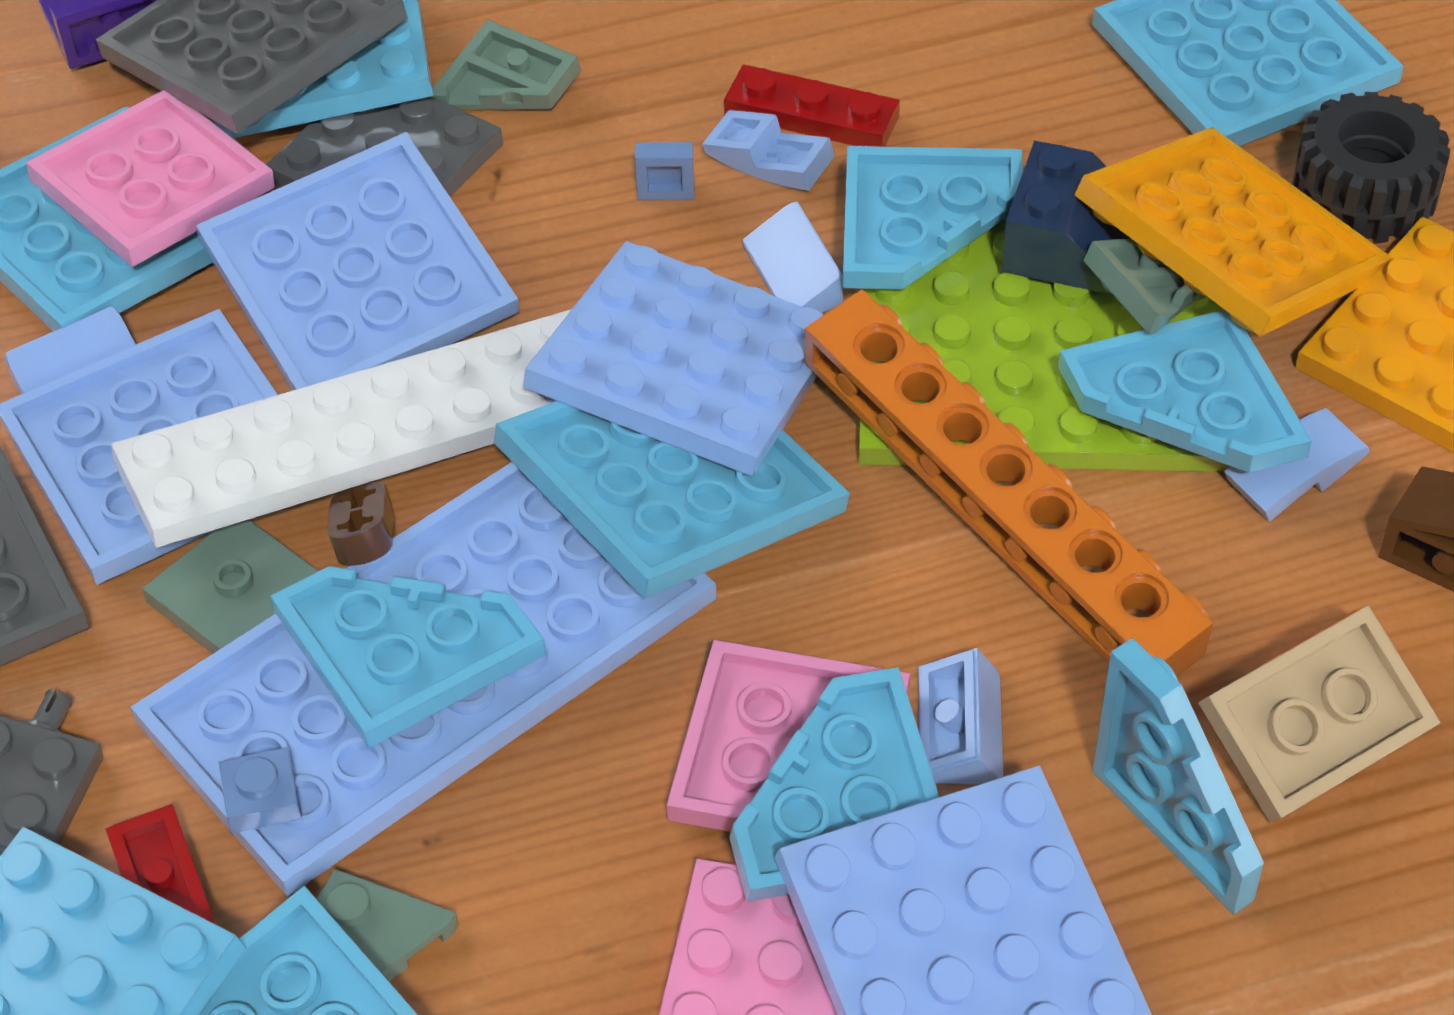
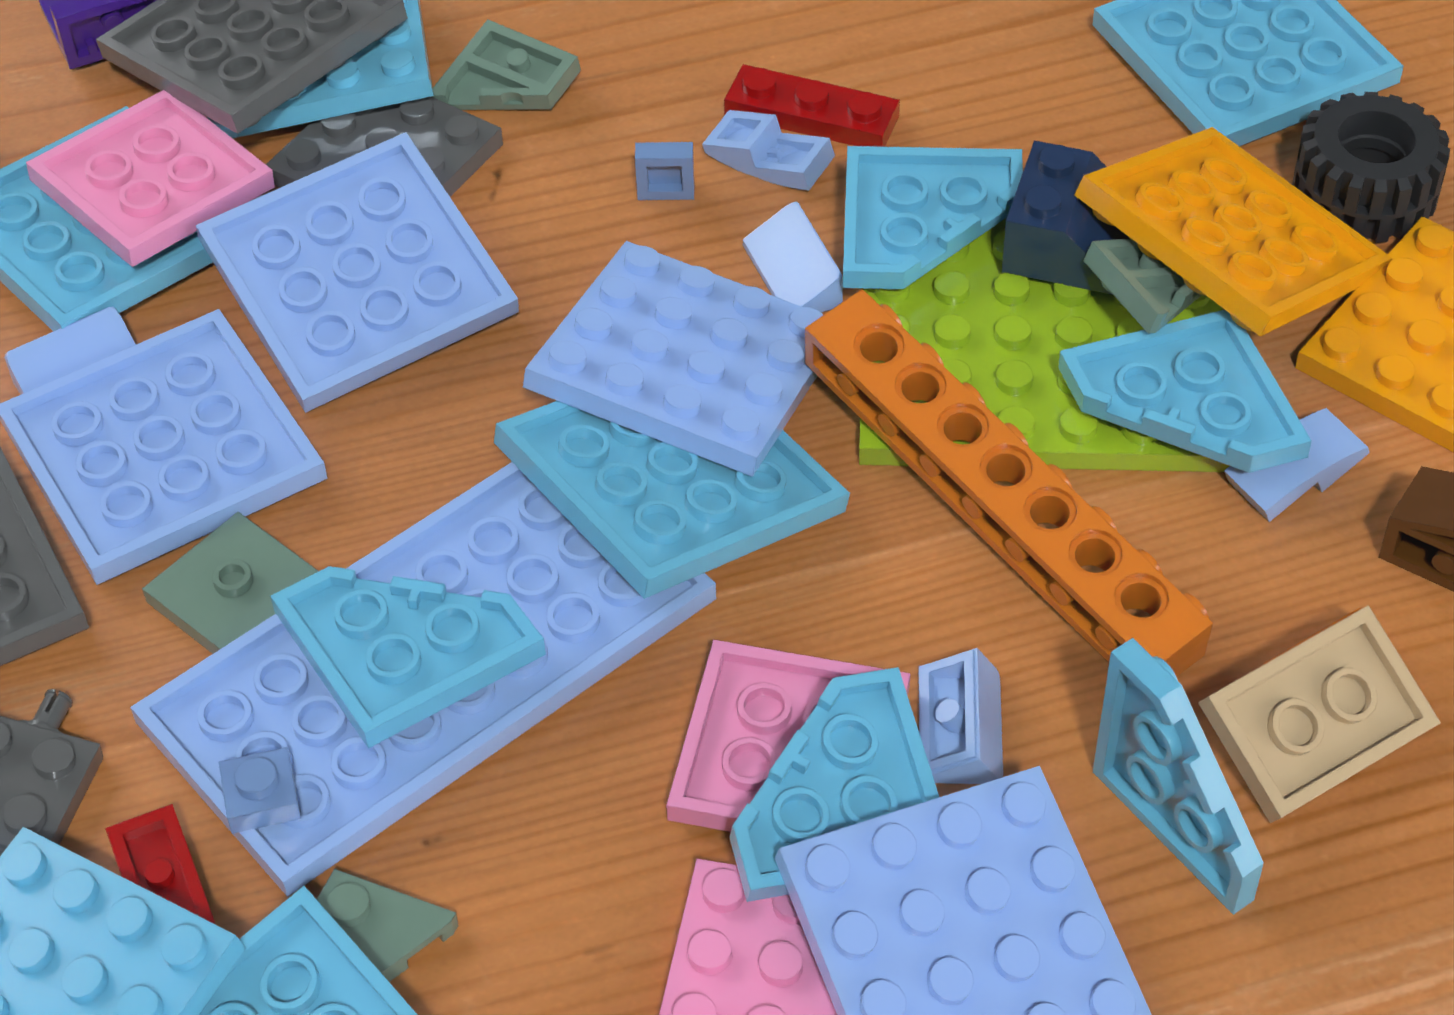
(330, 434): white plate -> none
(361, 524): reddish brown beam -> none

